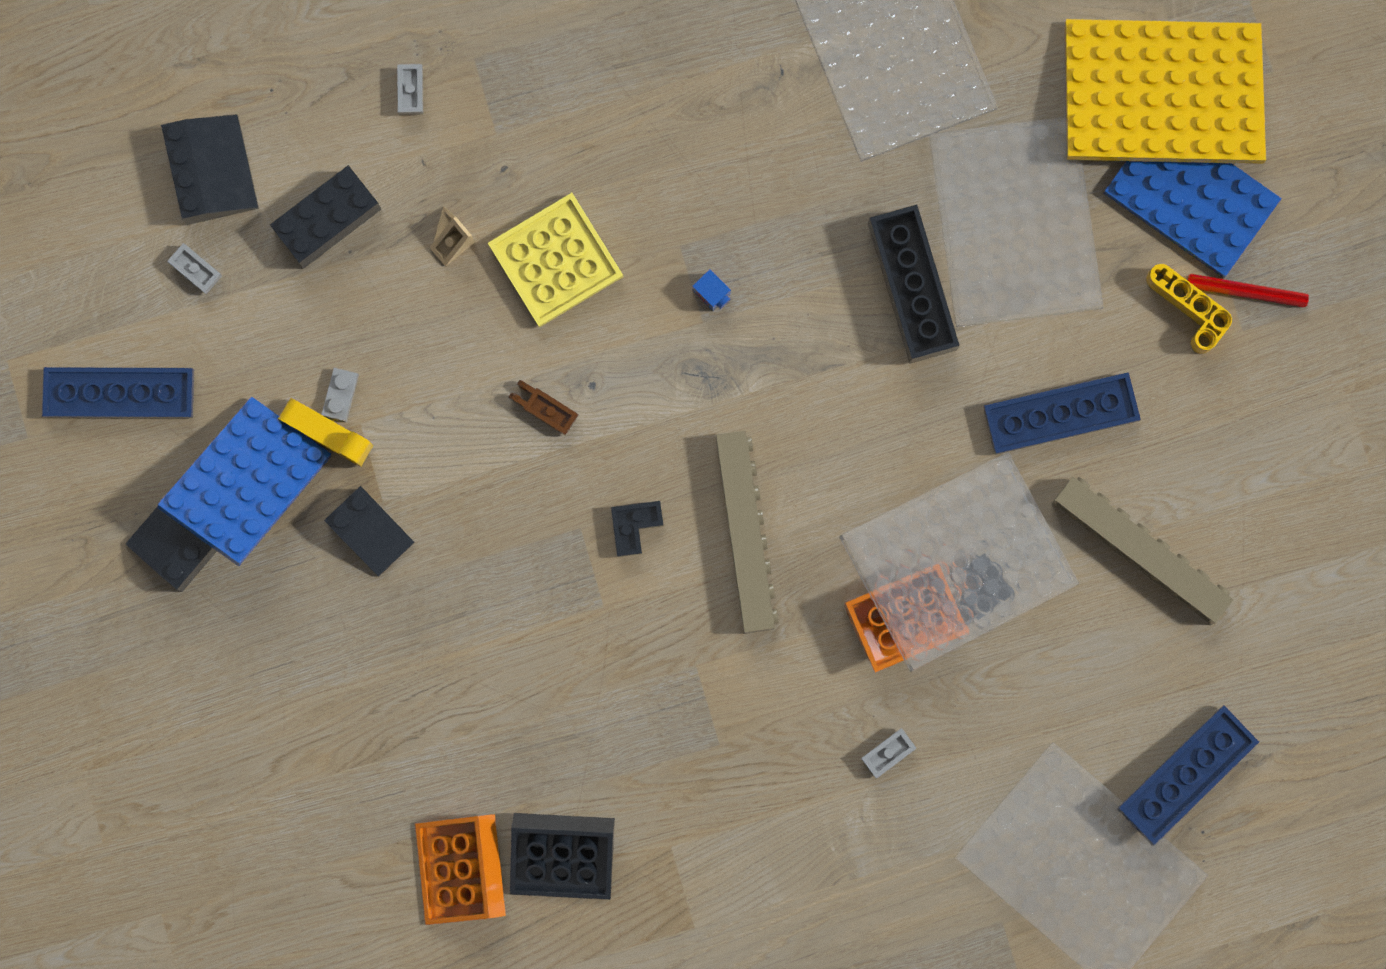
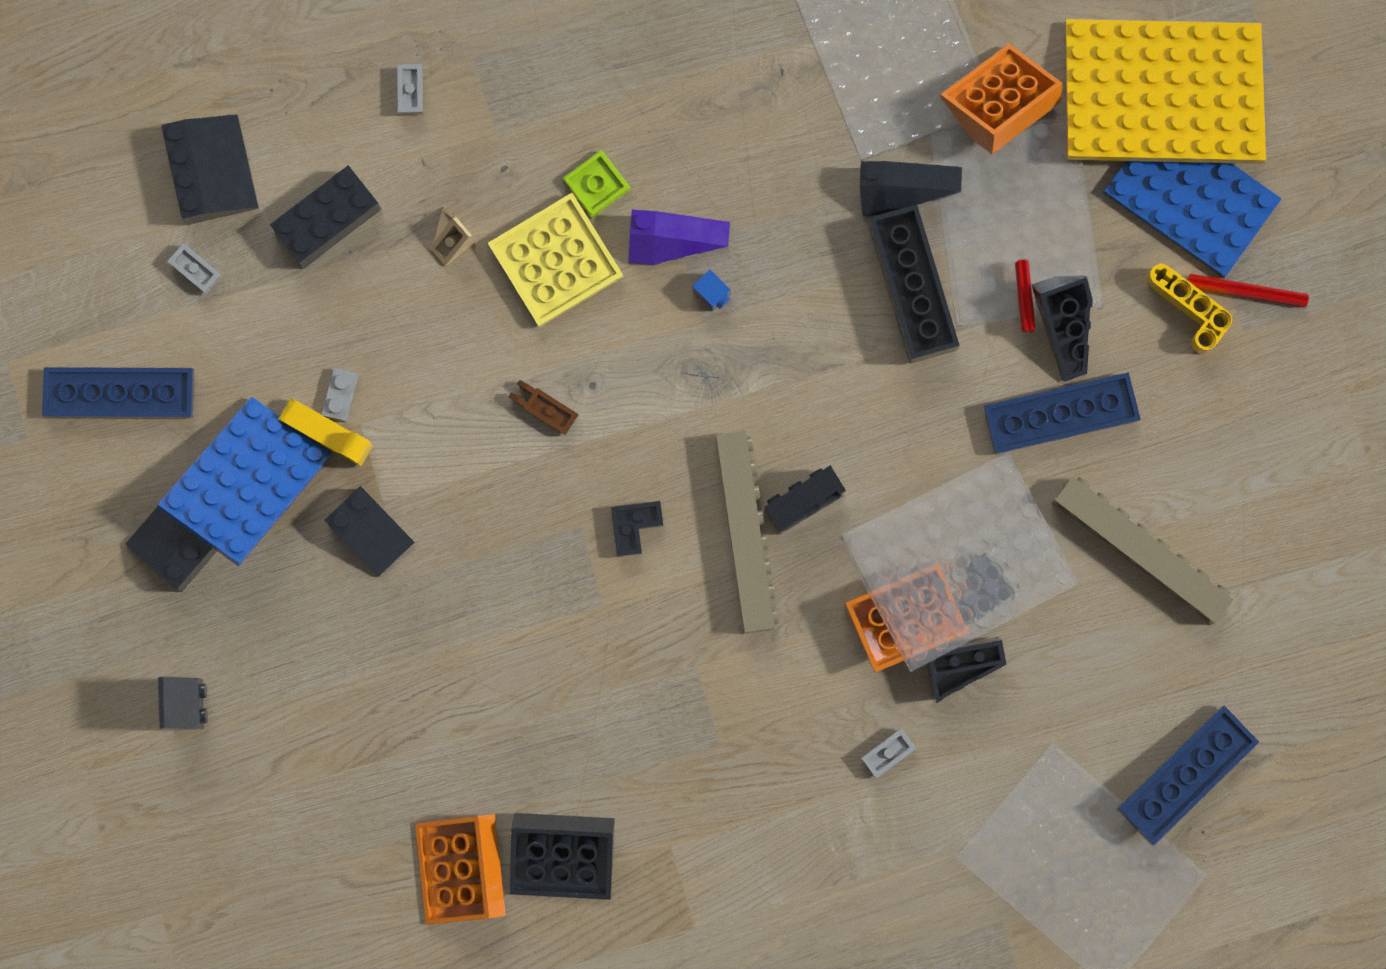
(182, 703): none -> black slope
(596, 184): none -> lime tile
(669, 236): none -> dark purple wedge
(804, 499): none -> black wedge
(897, 185): none -> black wedge
(964, 665): none -> black wedge
(1002, 98): none -> orange slope
(1025, 296): none -> red axle
(1065, 313): none -> black wedge

